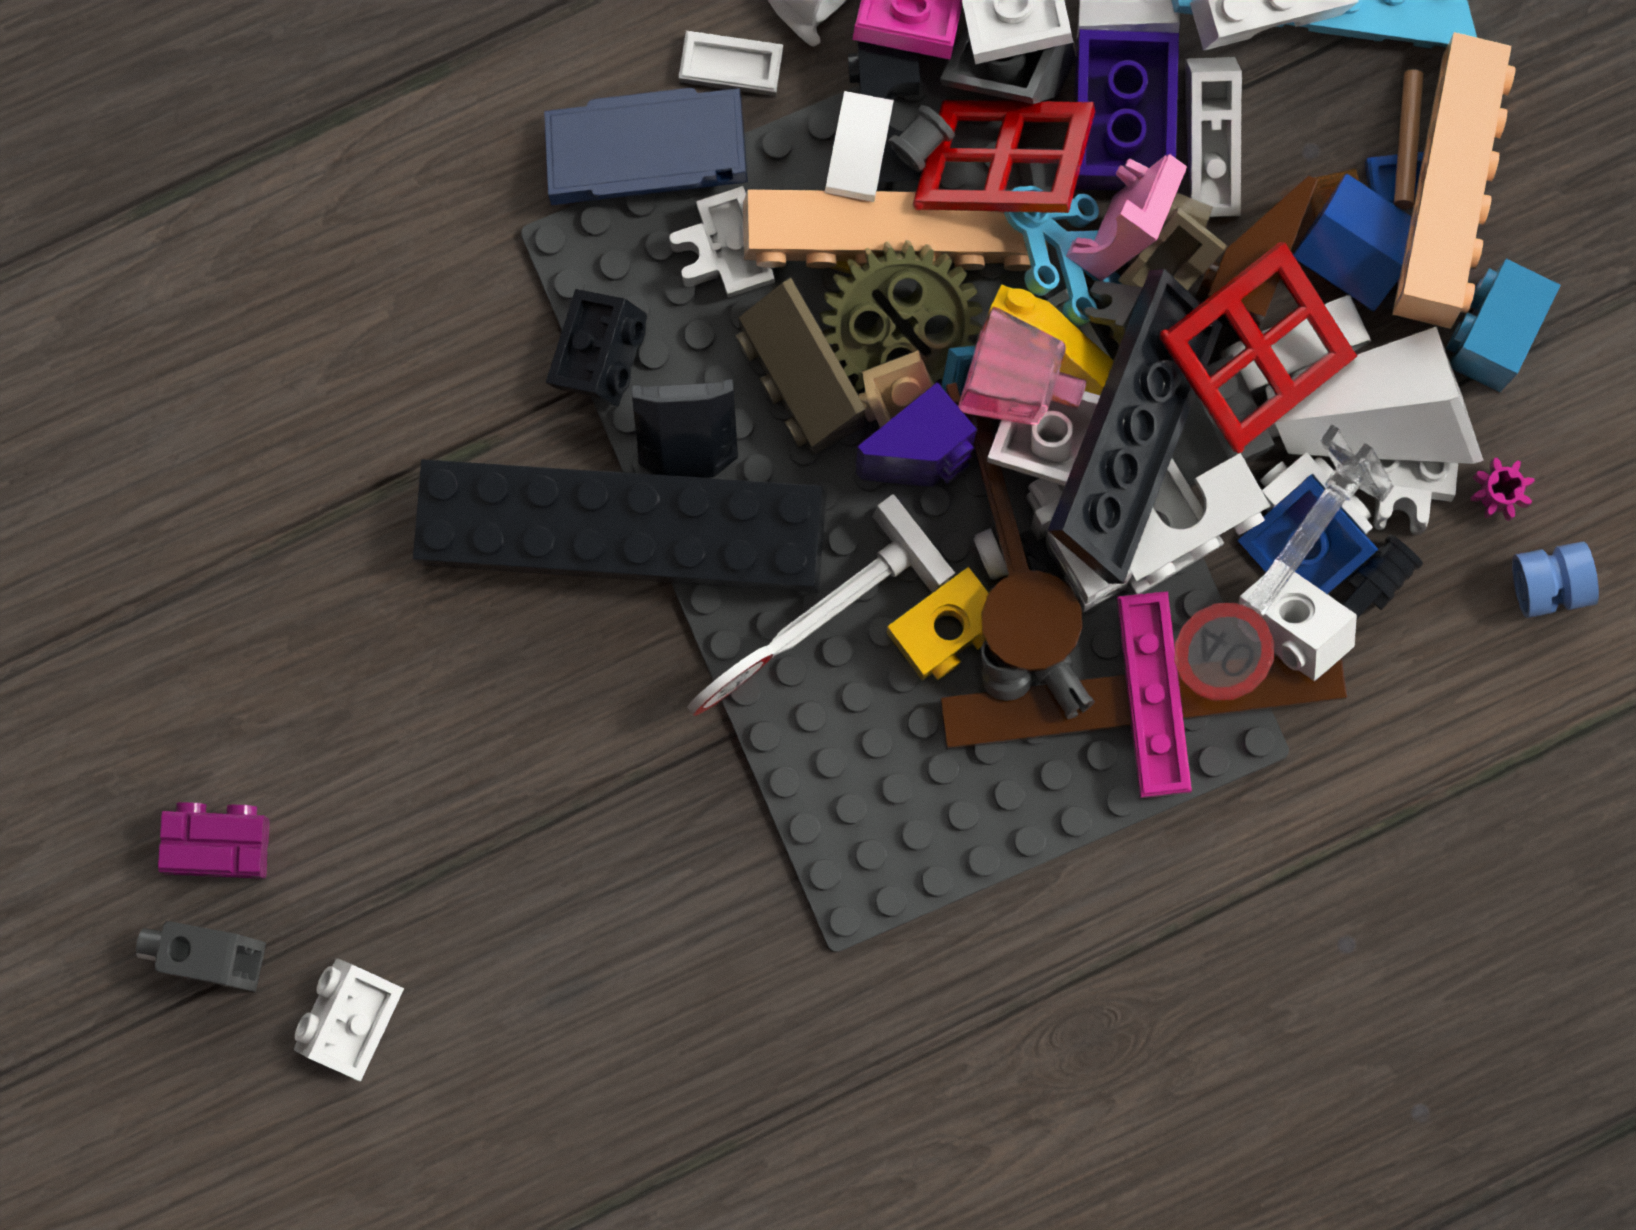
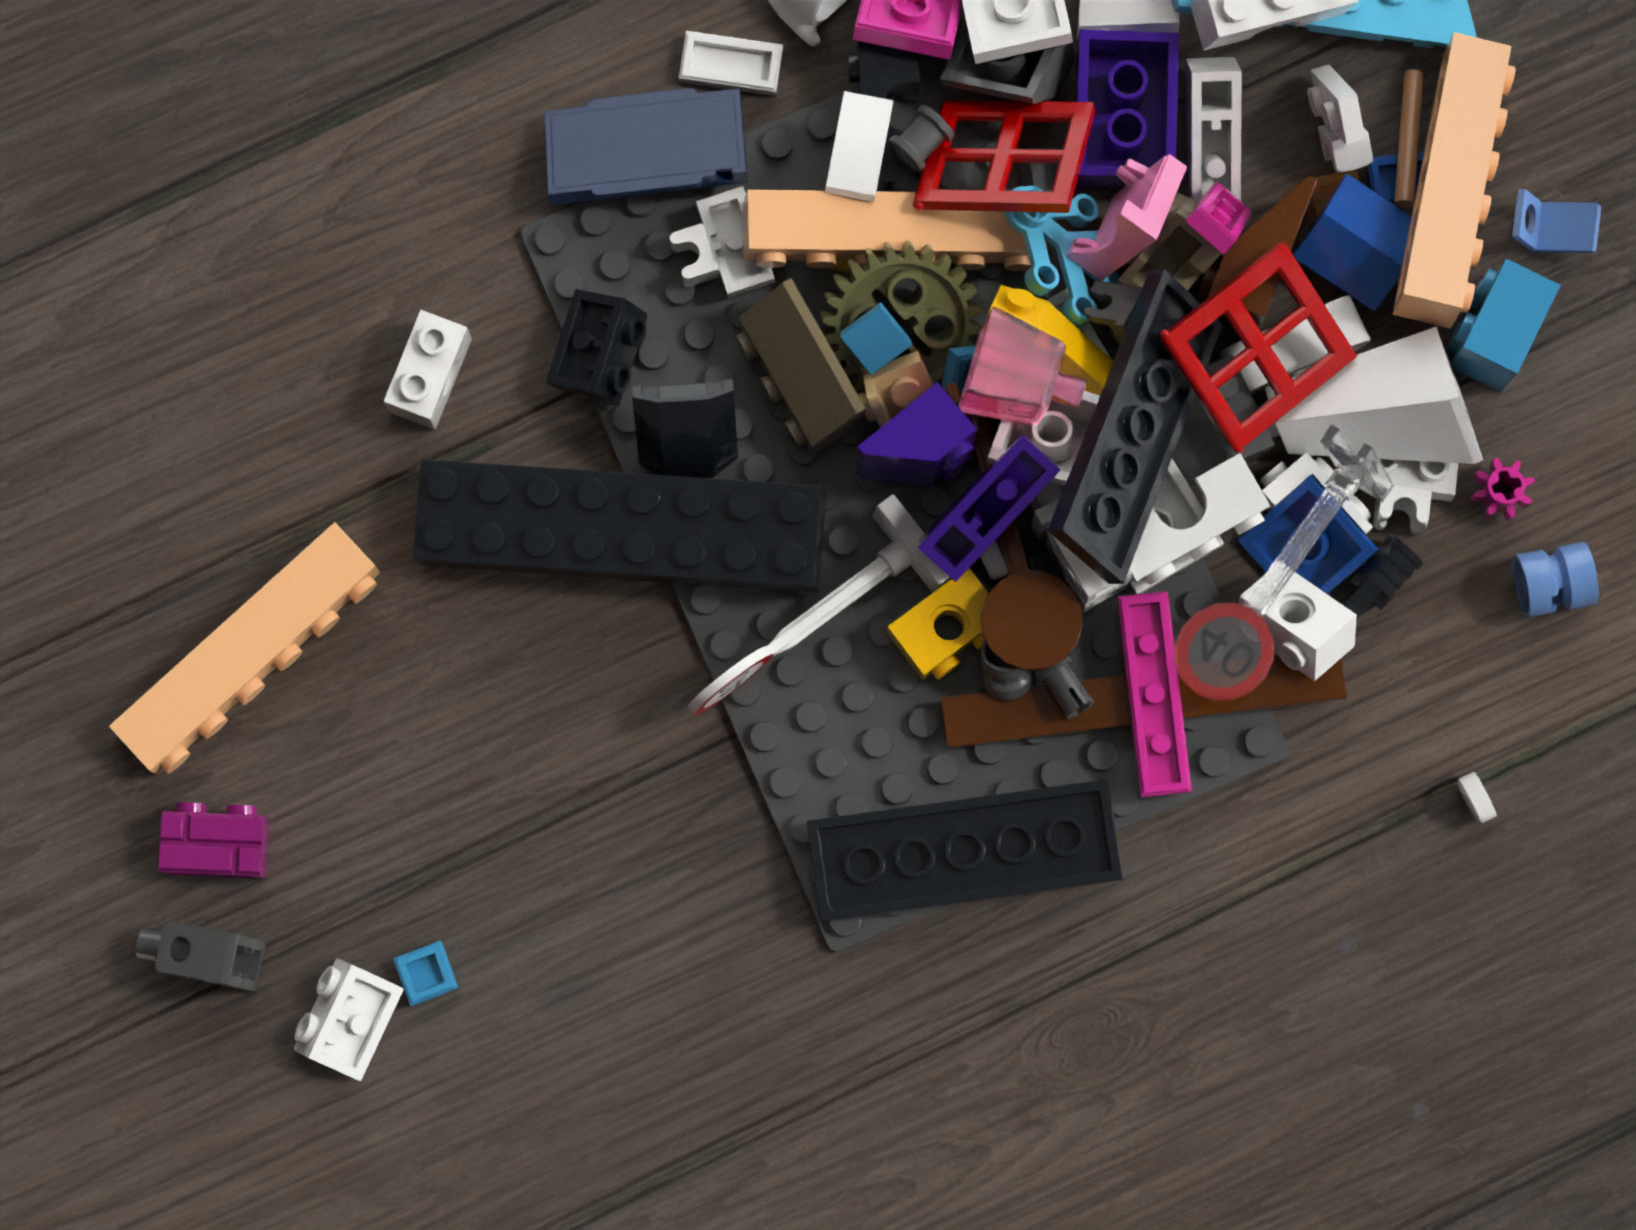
(245, 650): none -> light nougat brick
(426, 973): none -> dark azure tile
(427, 369): none -> white brick
(876, 338): none -> dark azure tile
(964, 850): none -> black plate
(987, 507): none -> dark purple slope
(1219, 217): none -> dark pink tile
(1343, 135): none -> white plate
(1476, 798): none -> white tile
(1556, 225): none -> medium blue bracket

